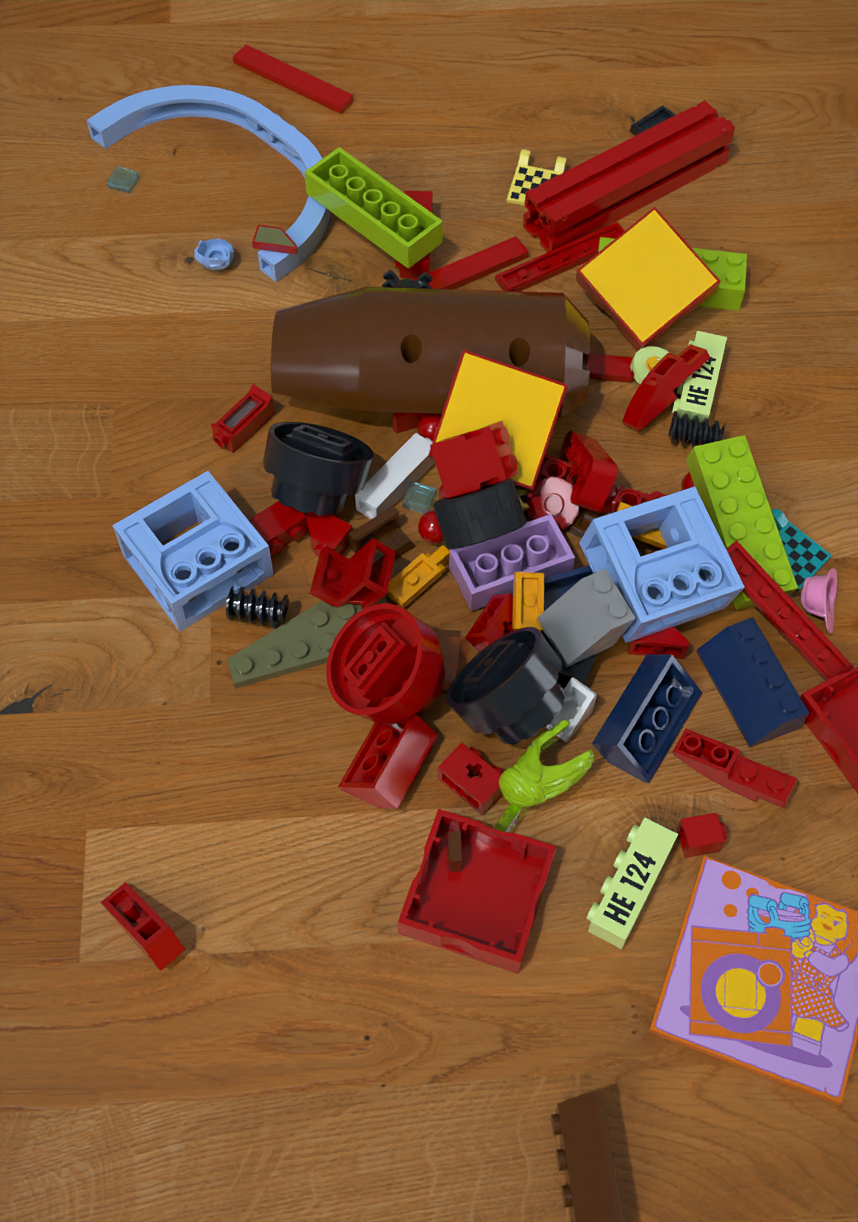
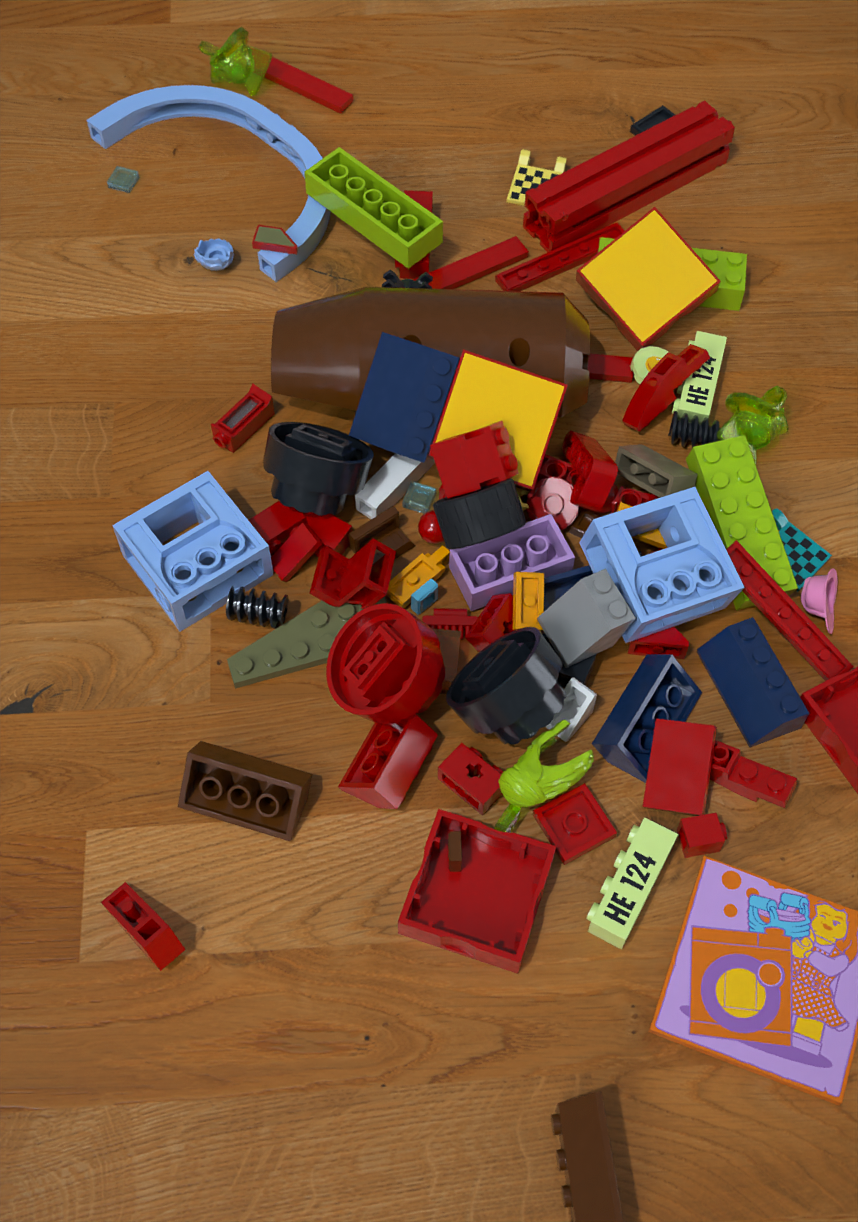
(237, 61): none -> clear neon green helmet
(244, 790): none -> reddish brown slope
(295, 552): none -> red tile
(403, 397): none -> dark blue slope
(424, 596): none -> medium azure tile
(450, 618): none -> red piece
(574, 823): none -> red plate
(653, 470): none -> dark tan brick
(679, 767): none -> red tile
(756, 418): none -> clear neon green helmet

